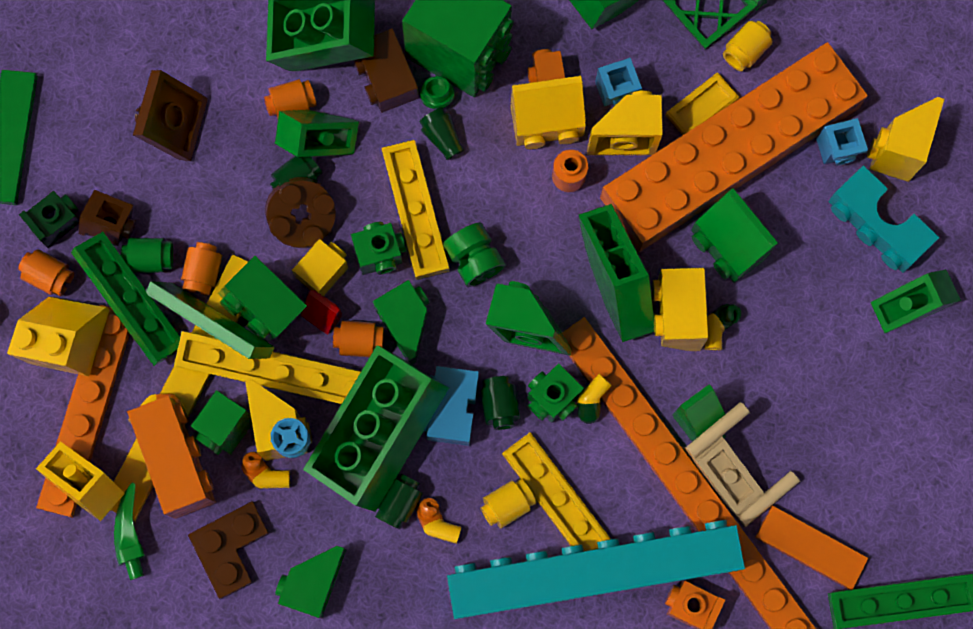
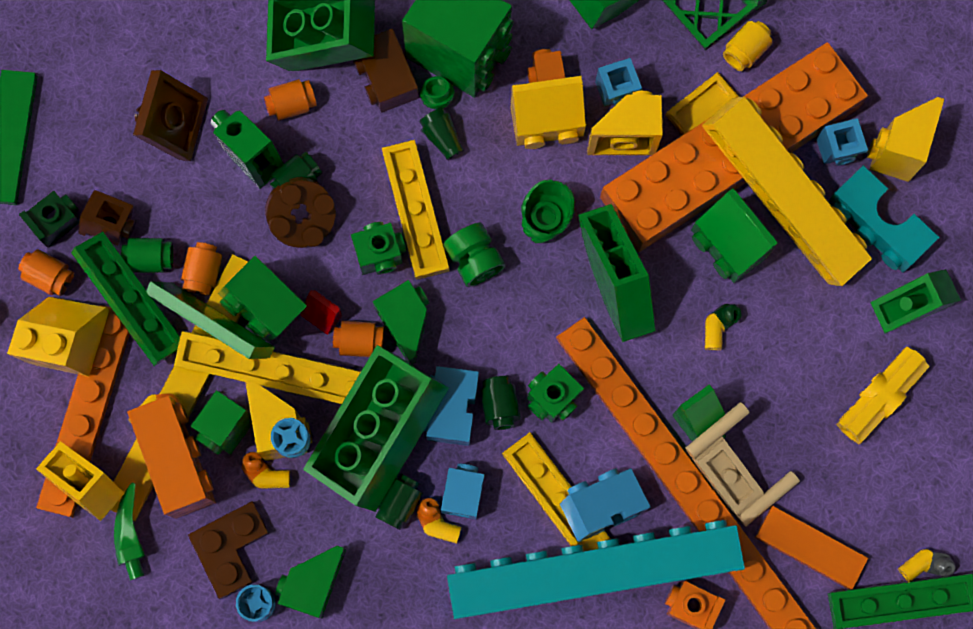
(243, 143): none -> green torso
(249, 601): none -> dark azure wheel
(315, 133): green slope -> none
(321, 267): yellow brick -> none
(462, 491): none -> dark azure brick
(507, 503): yellow brick -> none
(523, 320): green slope -> none
(547, 210): none -> green hair
(569, 180): orange brick -> none
(589, 400): arm -> none
(605, 503): none -> dark azure brick
(682, 308): yellow slope -> none
(787, 191): none -> yellow brick
(883, 395): none -> yellow piece
(927, 561): none -> arm

